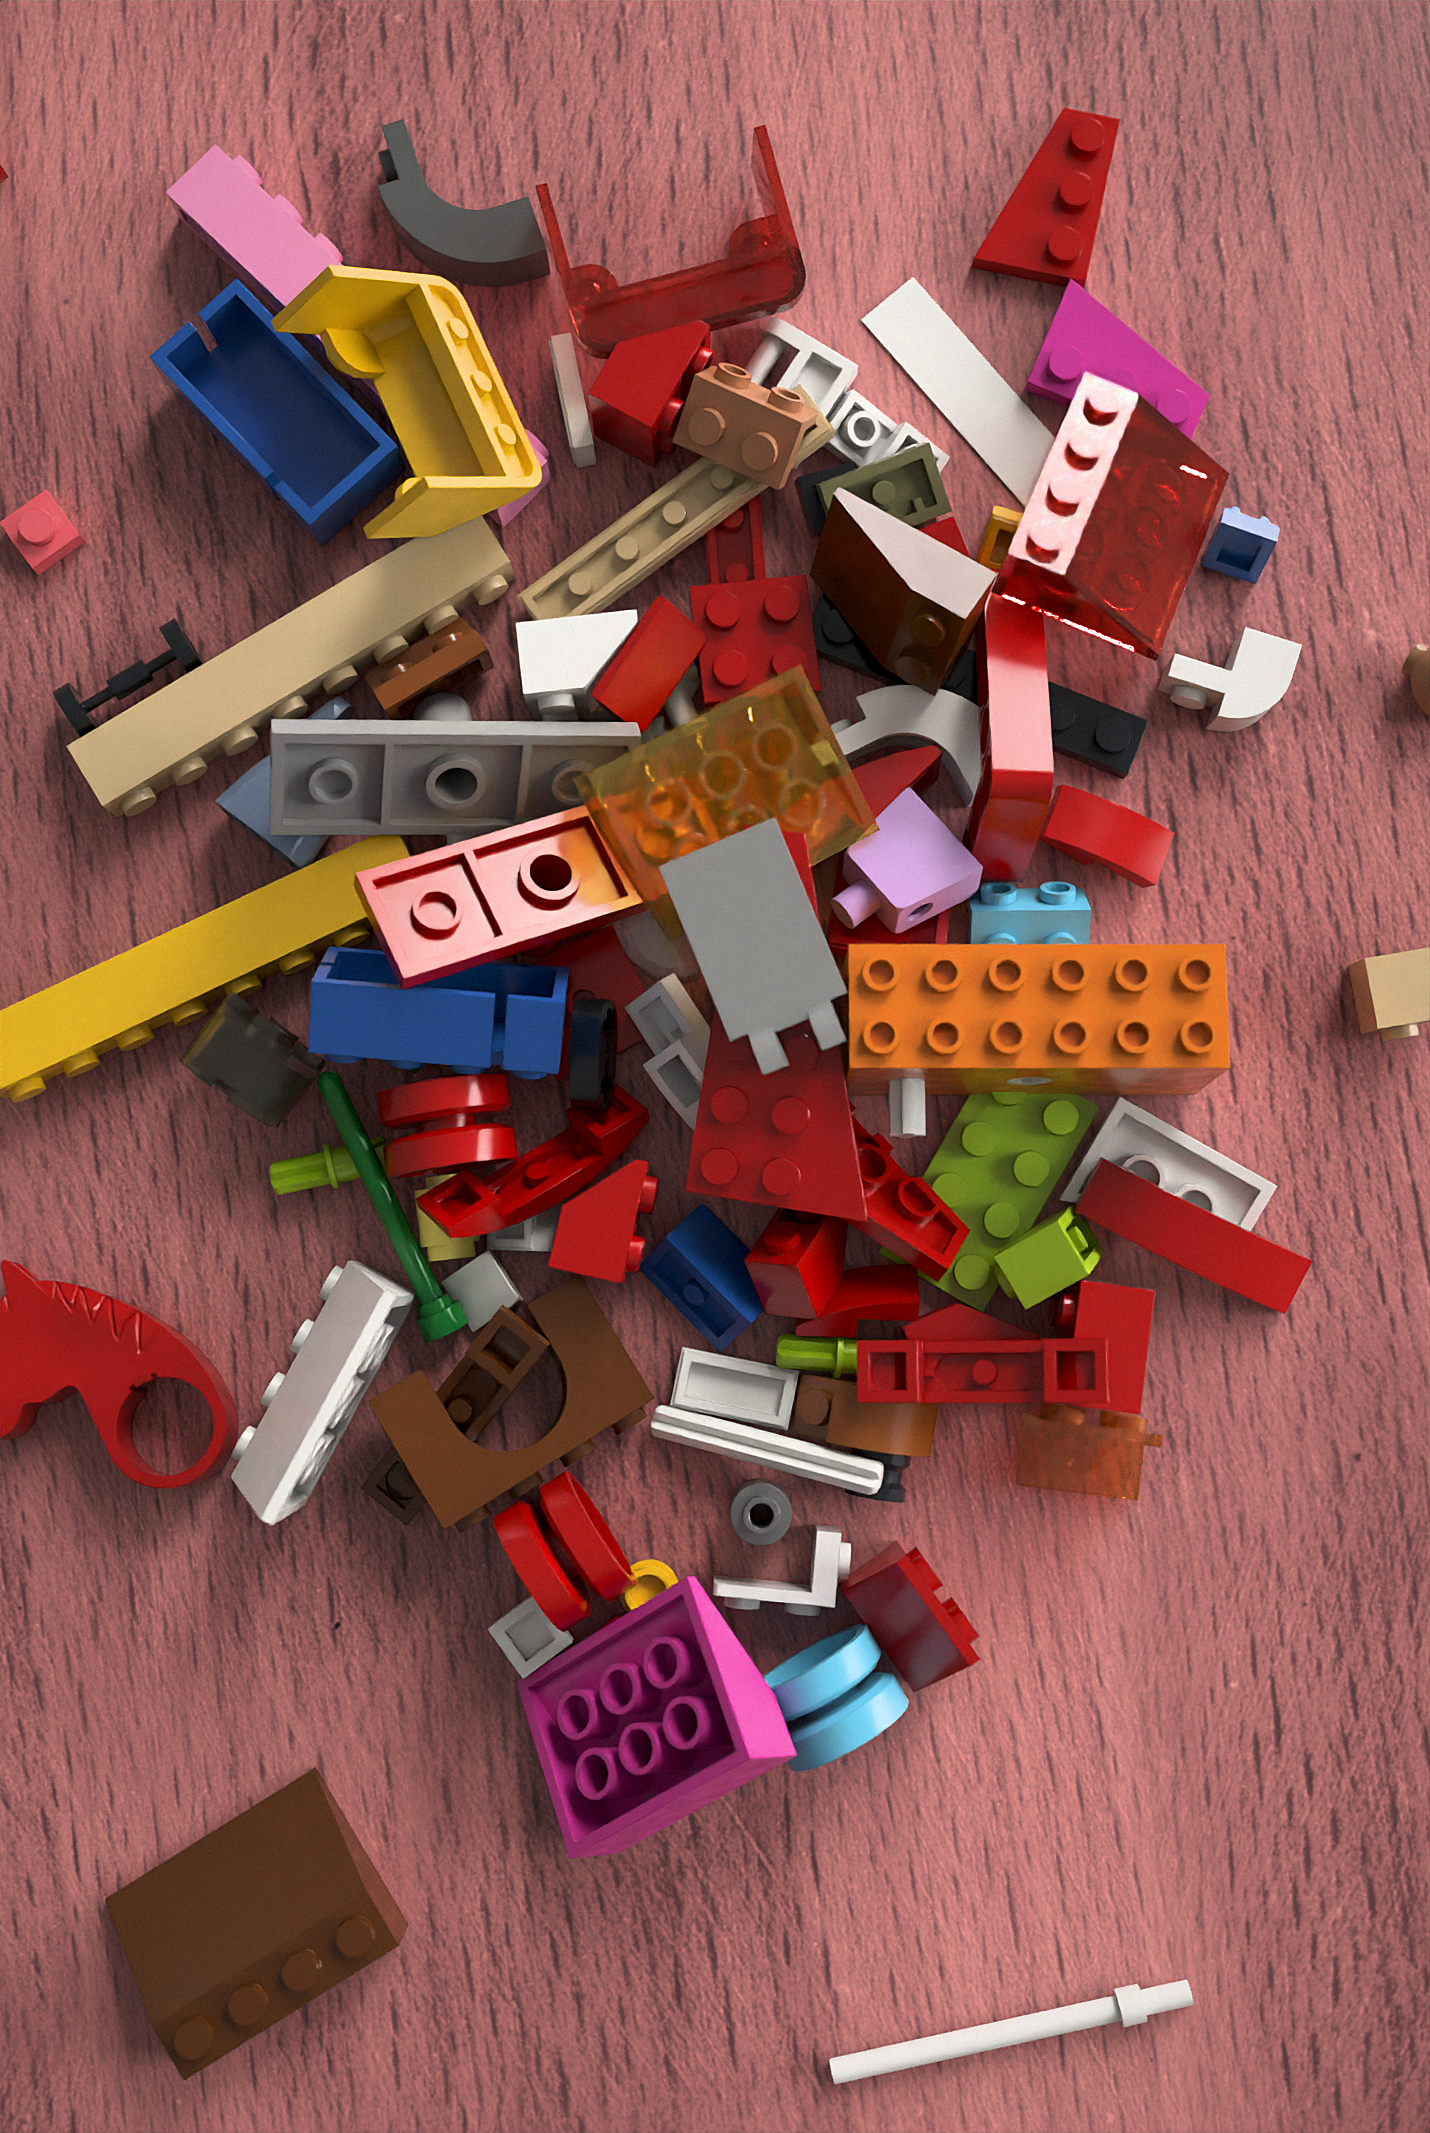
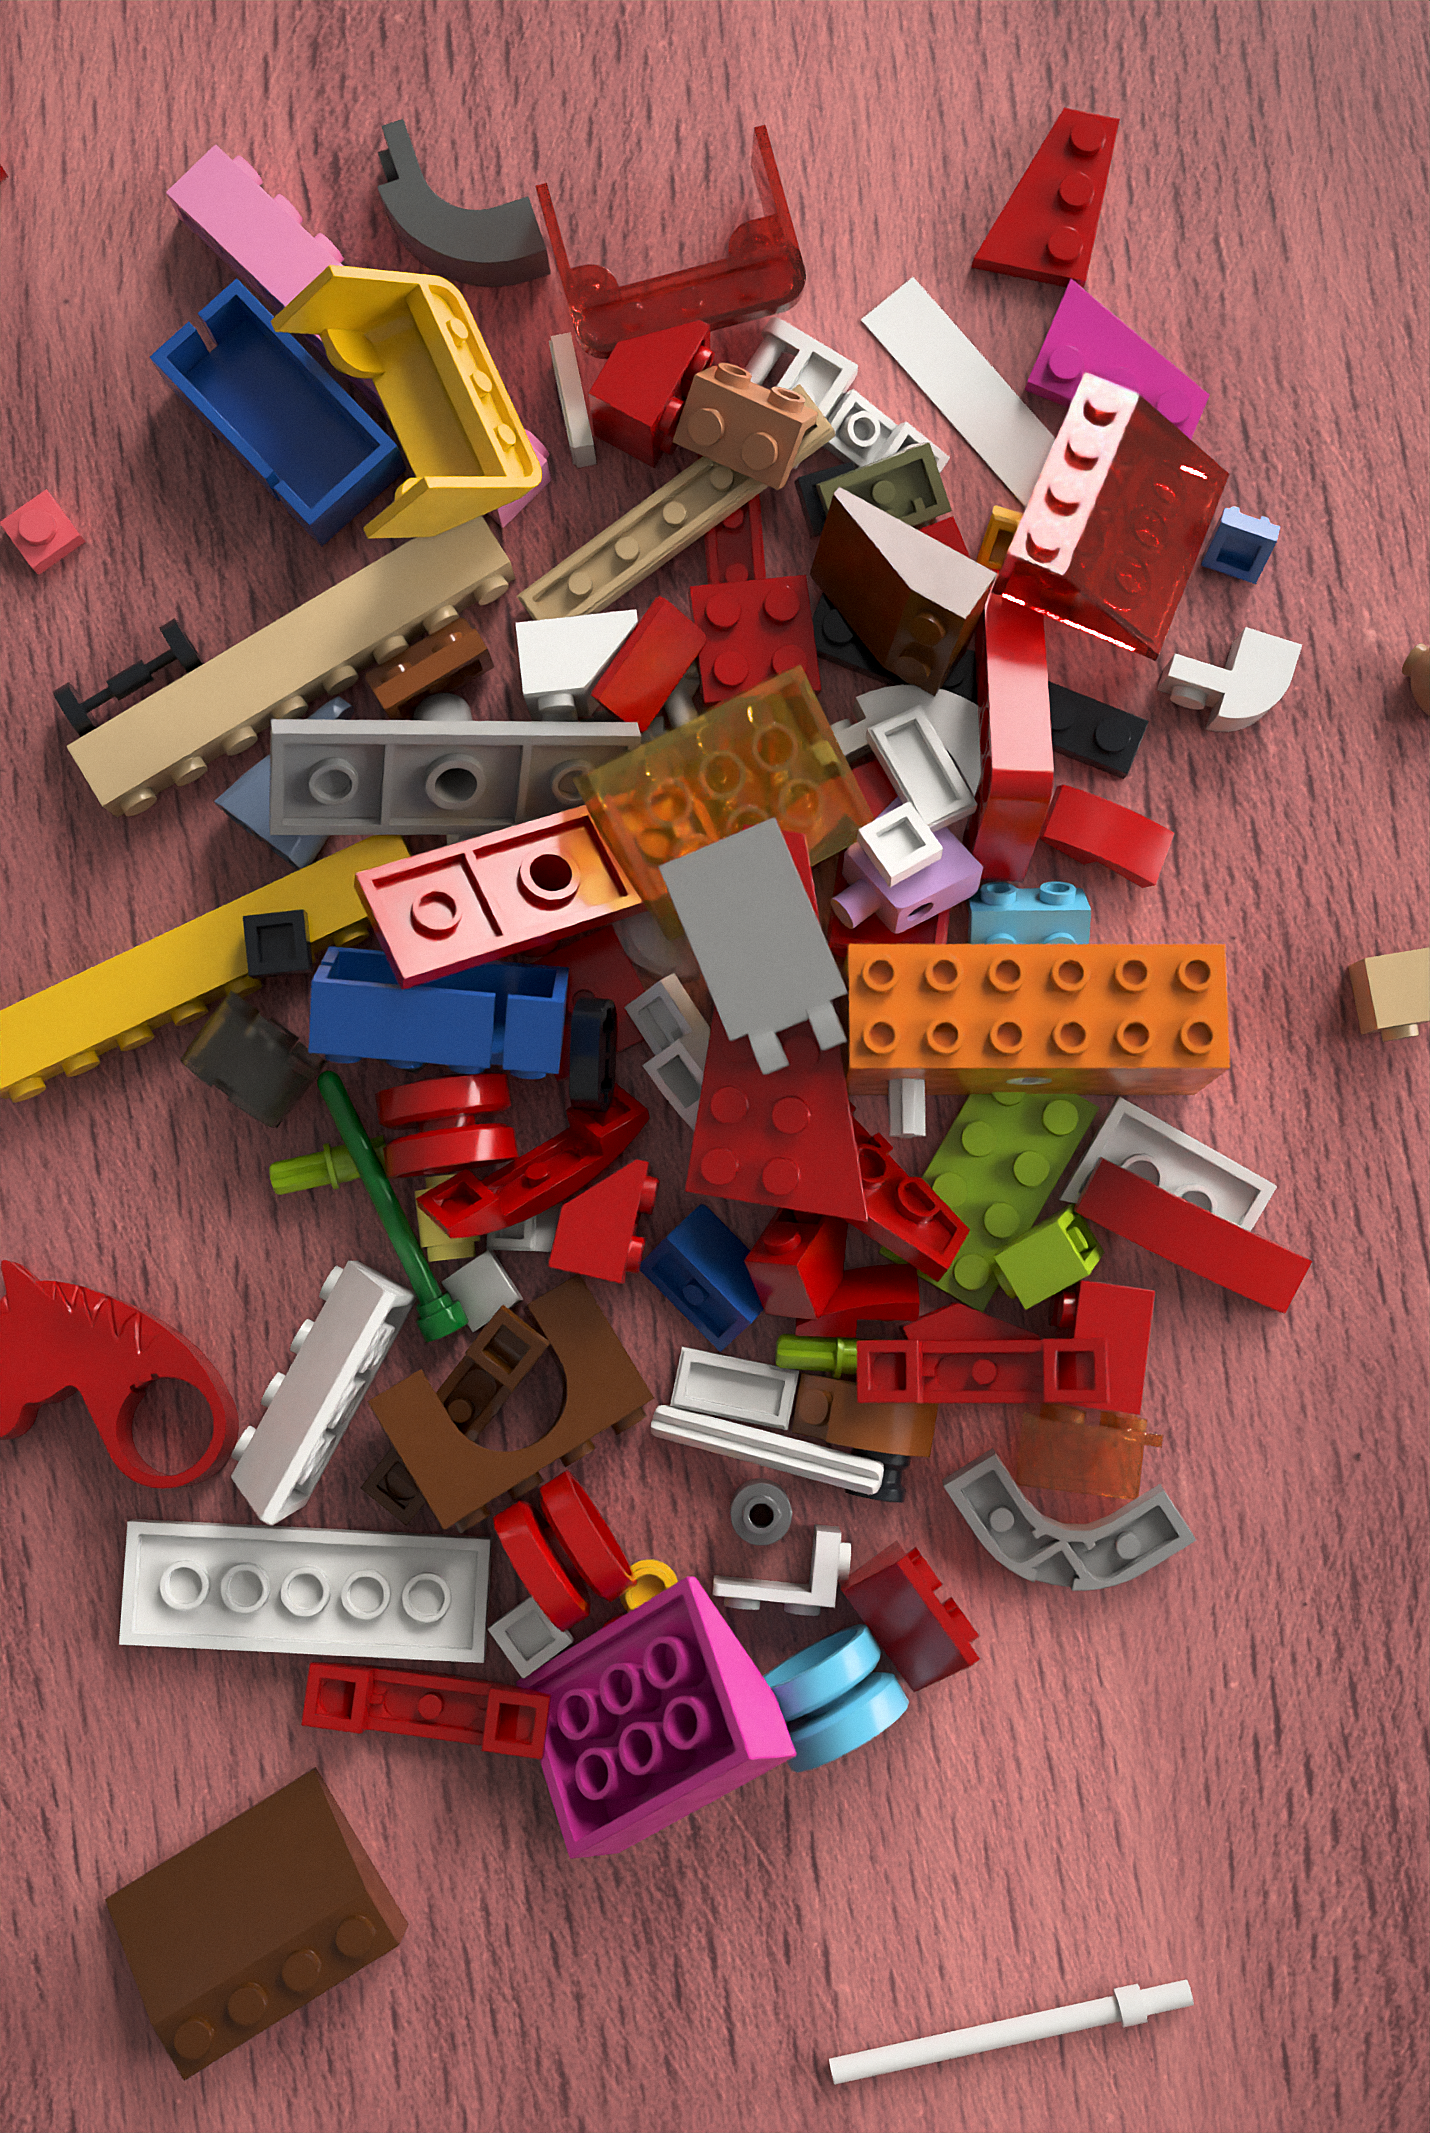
(278, 944): none -> black plate
(306, 1590): none -> white plate
(427, 1706): none -> red slope
(899, 844): none -> white plate
(921, 768): none -> white tile
(1058, 1552): none -> light grey plate

